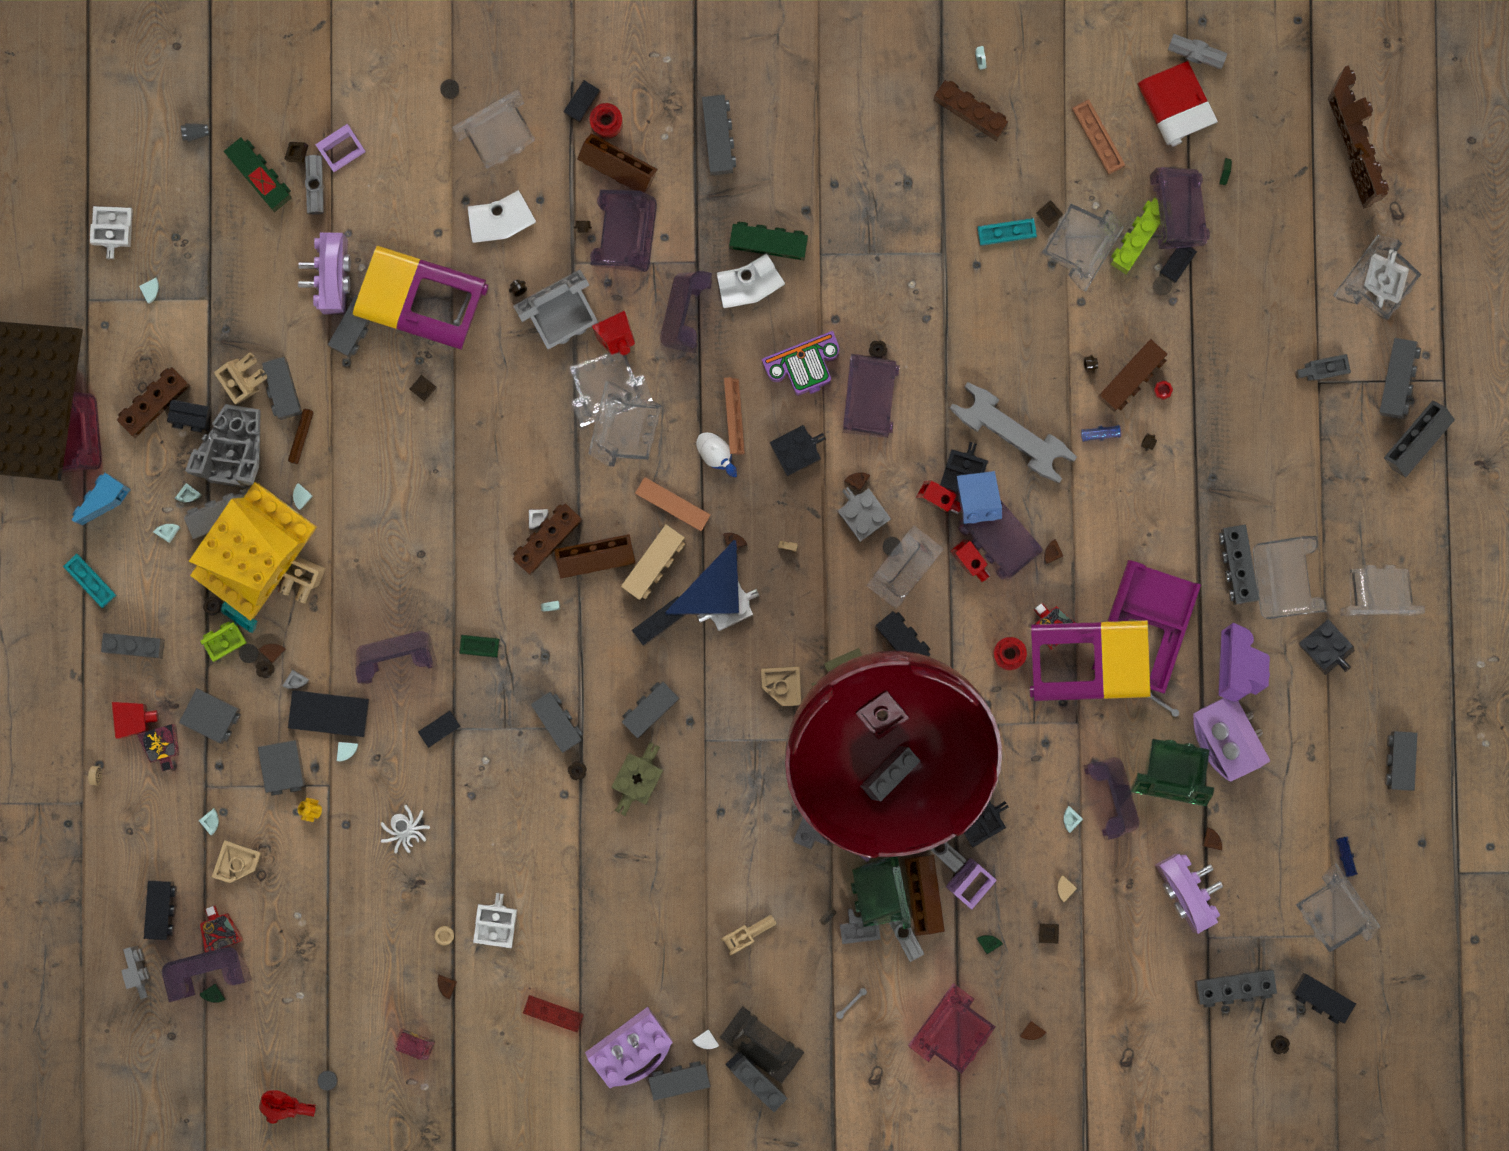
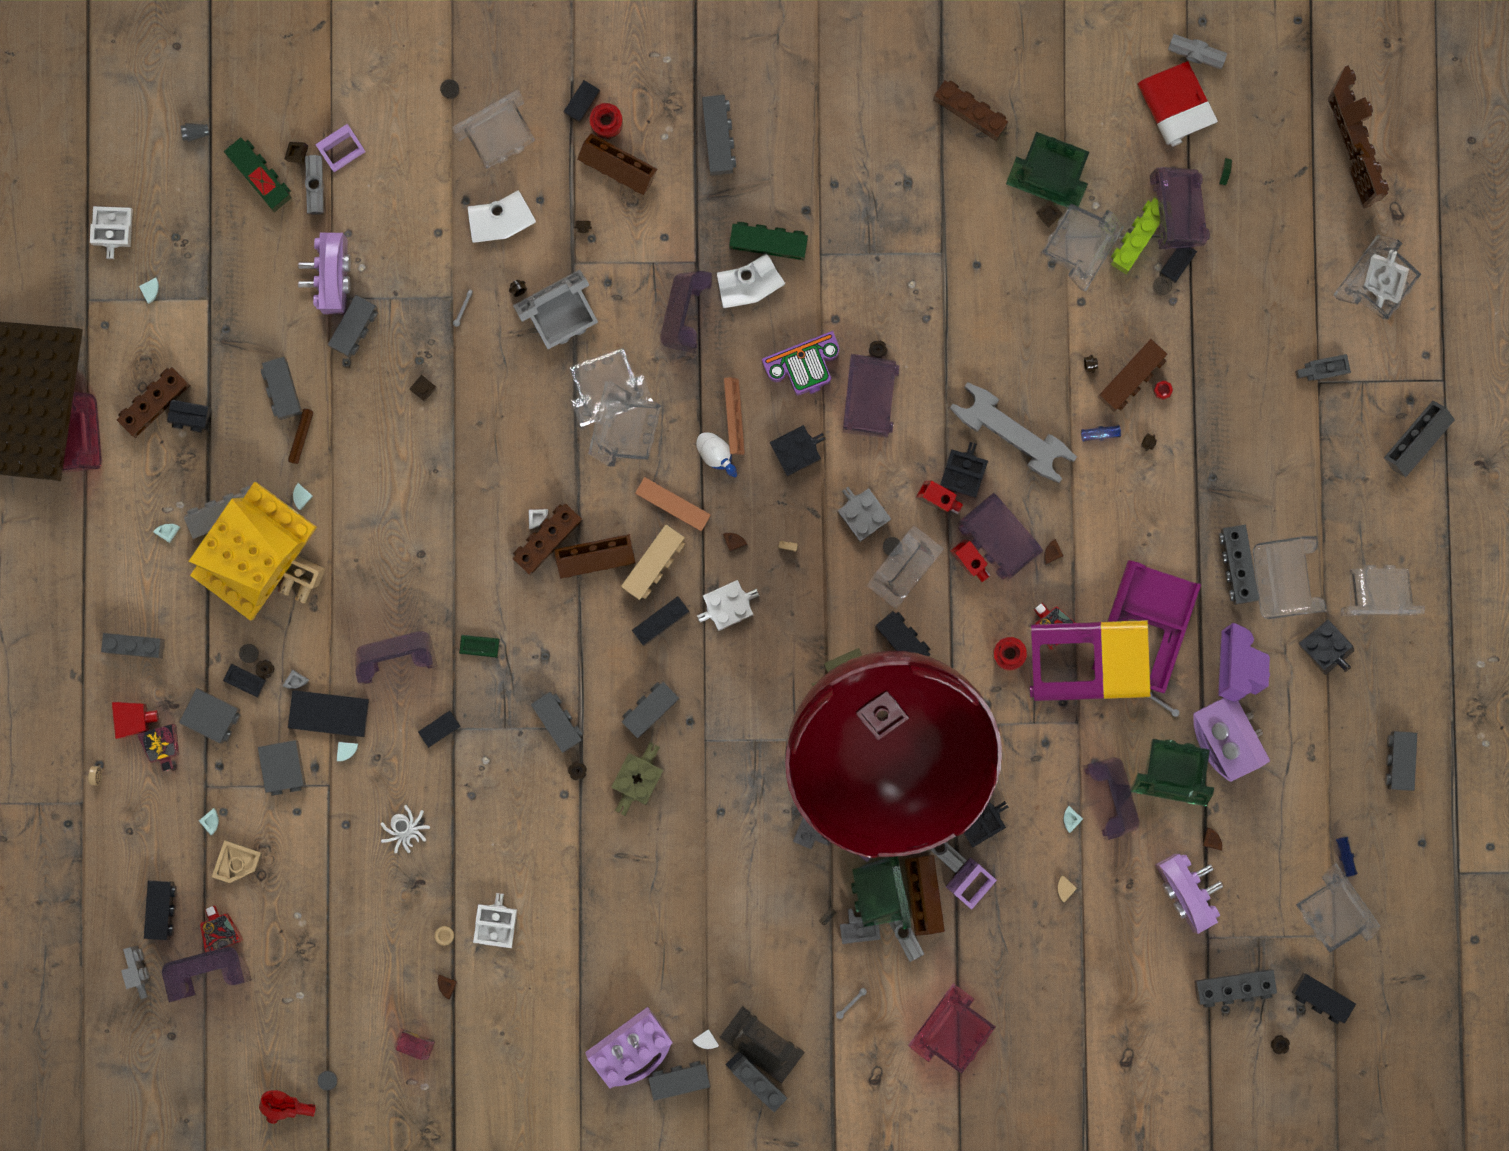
(89, 580): teal tile -> none
(103, 498): dark azure slope -> none
(188, 494): light aqua tile -> none
(207, 606): dark brown plate -> none
(213, 994): dark green tile -> none
(223, 641): lime bracket -> none
(230, 449): light grey wedge -> none
(237, 380): tan brick -> none
(238, 618): teal tile -> none
(244, 680): none -> black tile
(272, 651): reddish brown tile -> none
(309, 809): yellow gear -> none
(392, 287): piece -> none
(550, 606): light aqua tile -> none
(553, 1013): clear red tile -> none
(615, 334): red torso -> none
(626, 230): clear purple windscreen -> none
(713, 590): dark blue tile -> none
(744, 936): tan connector -> none
(782, 685): tan plate -> none
(857, 480): reddish brown tile -> none
(890, 773): dark grey brick -> none
(979, 497): medium blue brick -> none
(980, 57): light aqua tile -> none
(989, 943): dark green tile -> none
(1007, 232): teal tile -> none
(1032, 1032): reddish brown tile -> none
(1048, 933): dark brown plate -> none
(1051, 171): none -> clear green windscreen
(1098, 137): nougat tile -> none
(1399, 378): dark grey brick -> none

